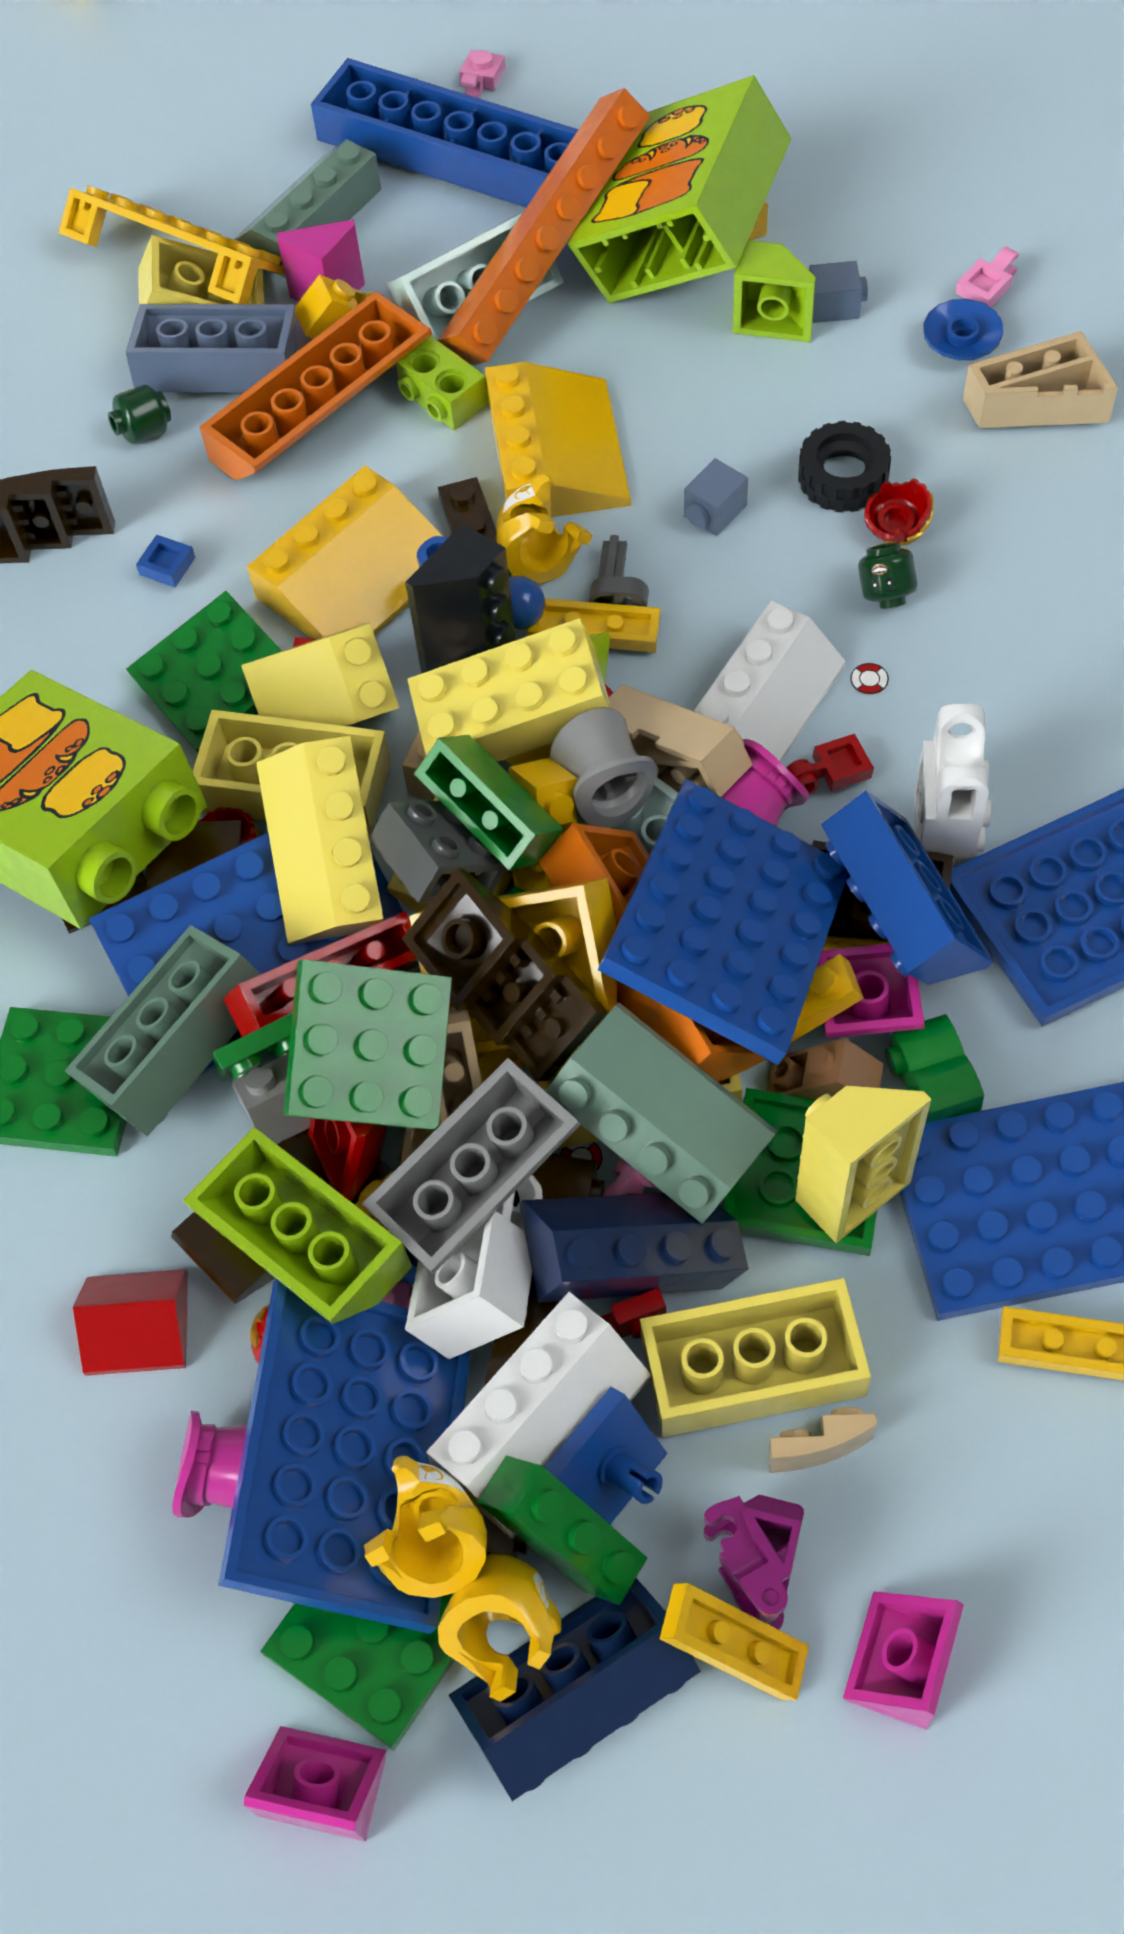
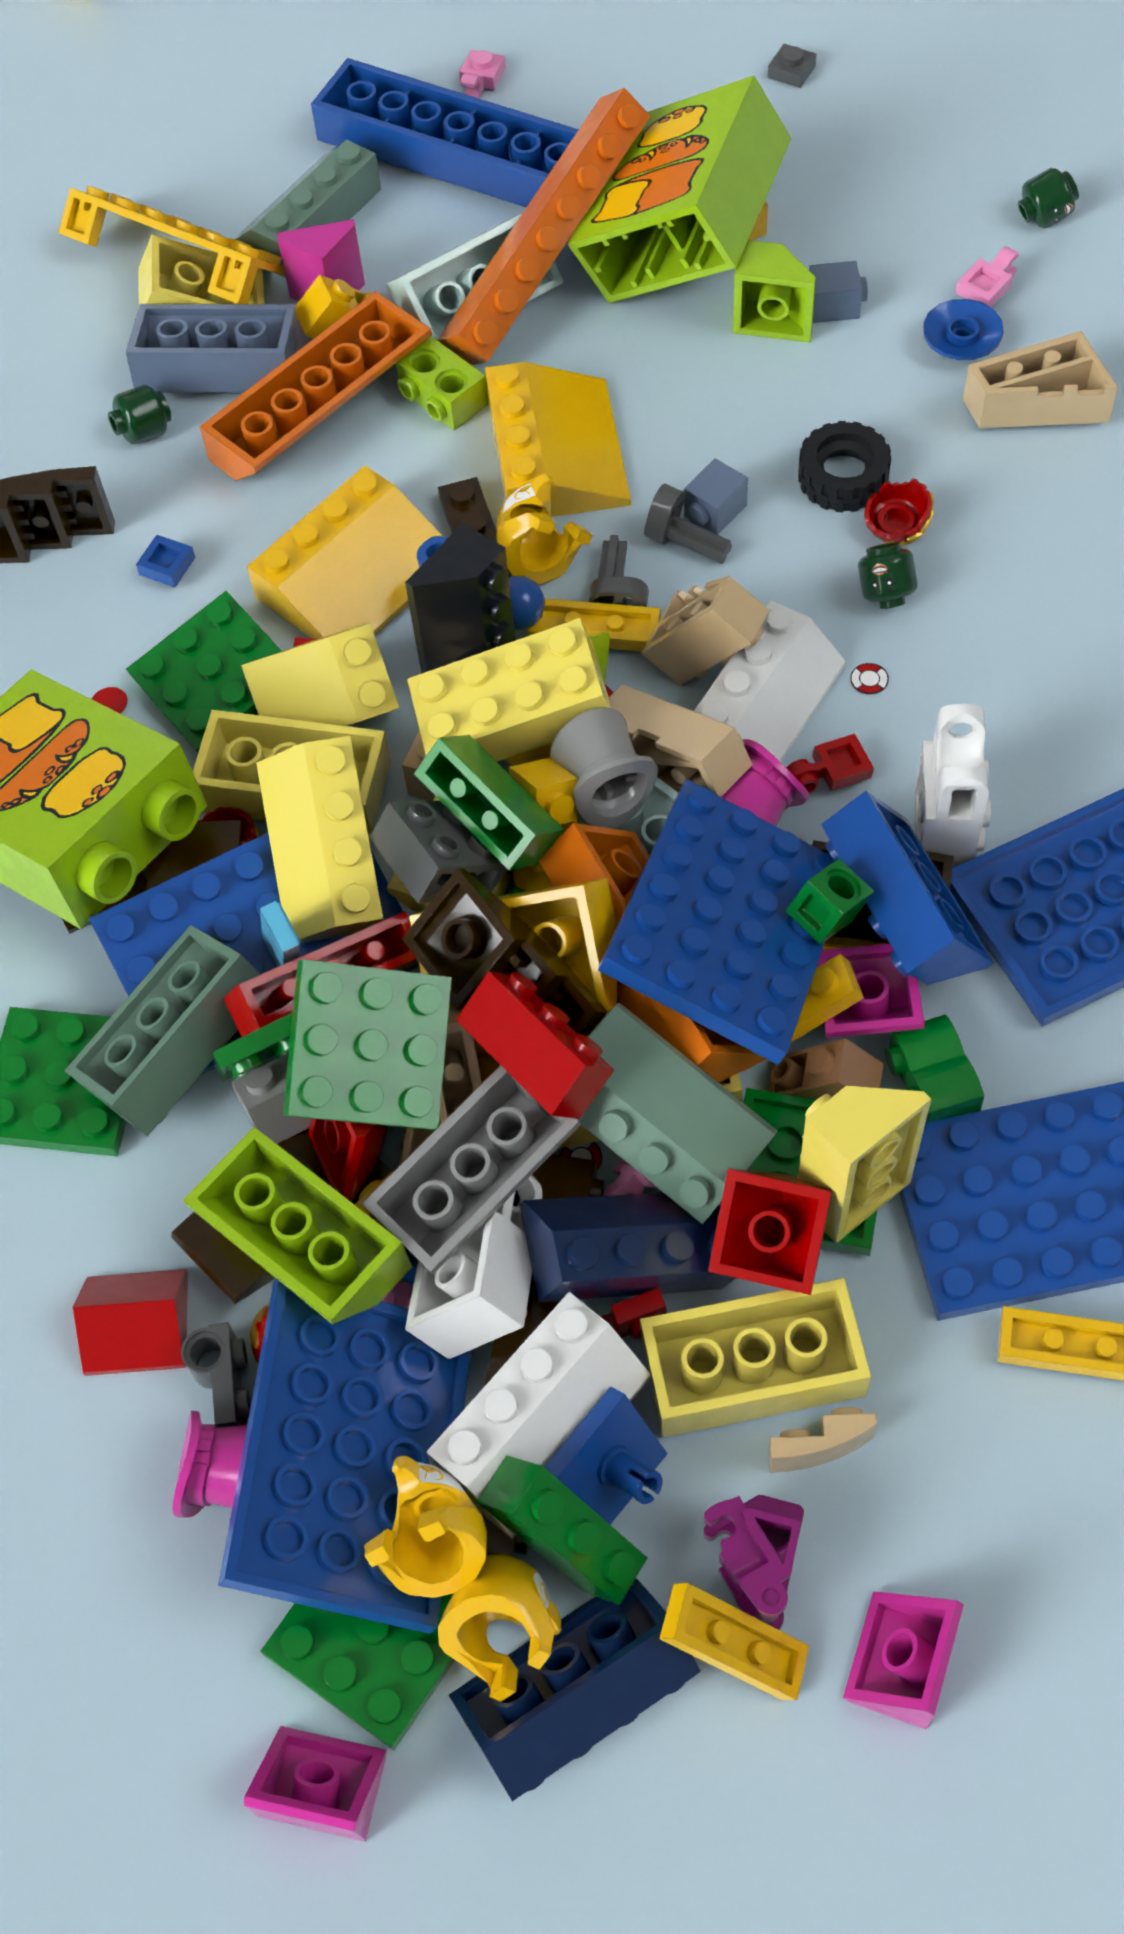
(112, 698): none -> red sticker
(229, 1400): none -> dark grey plate
(279, 934): none -> medium azure tile
(535, 1044): none -> red brick
(665, 525): none -> dark grey piece
(705, 629): none -> tan wedge
(770, 1229): none -> red slope
(792, 65): none -> dark grey plate
(829, 901): none -> green brick
(1048, 197): none -> dark green head

